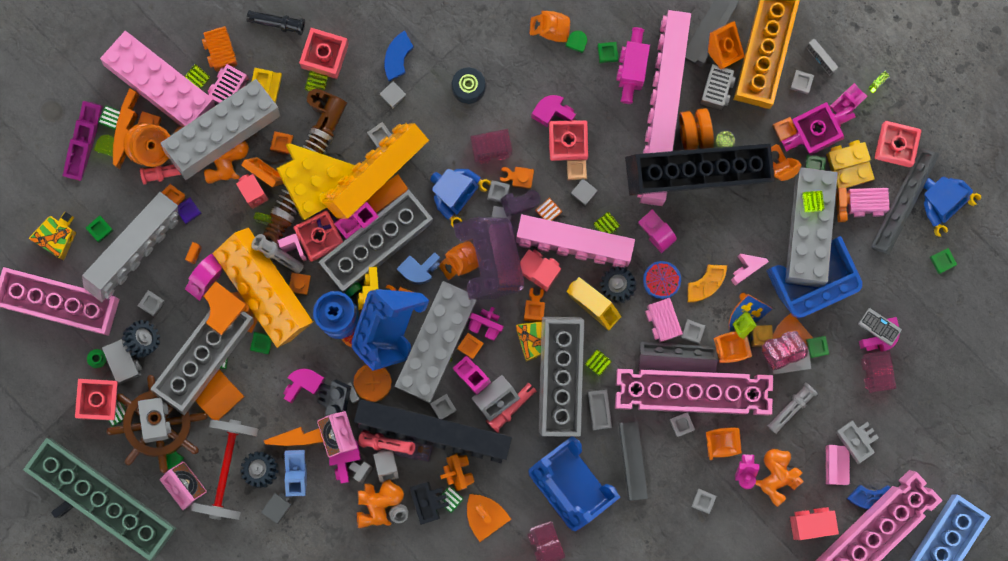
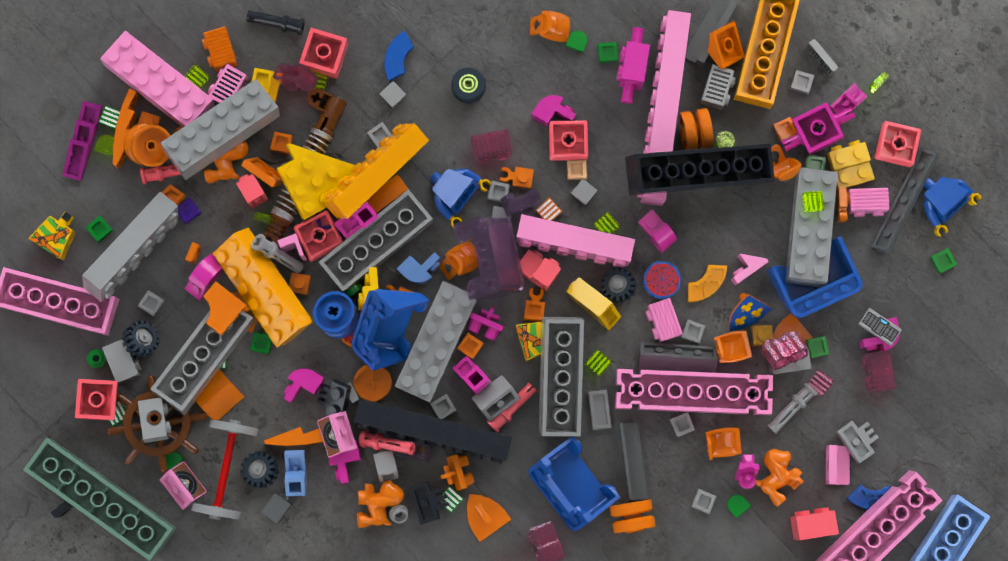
(295, 77): none -> clear pink brick
(362, 471): light grey tile -> none
(632, 516): none -> orange wheel
(737, 505): none -> green tile
(744, 325): lime tile -> none
(820, 382): none -> clear pink tile

